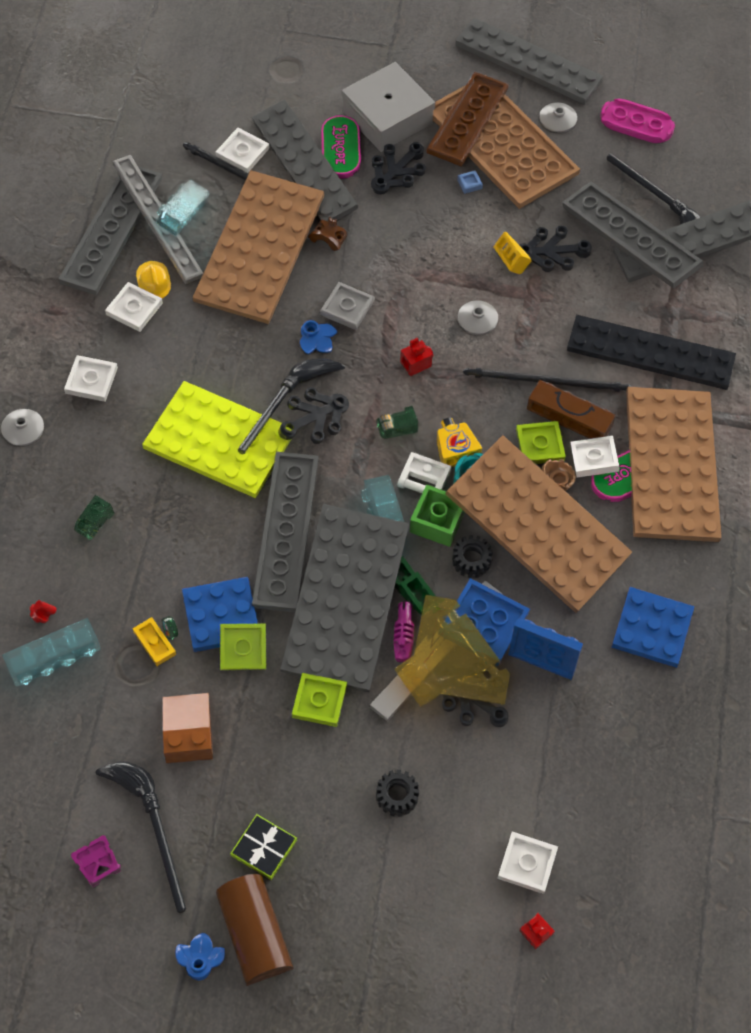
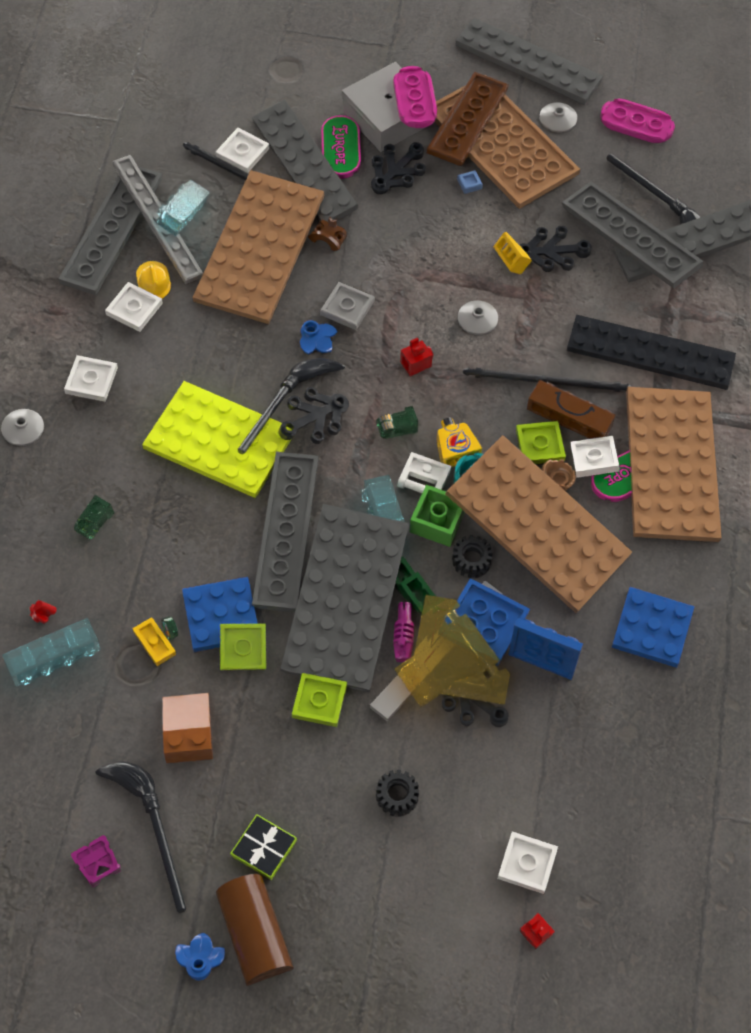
(415, 97): none -> dark pink tile

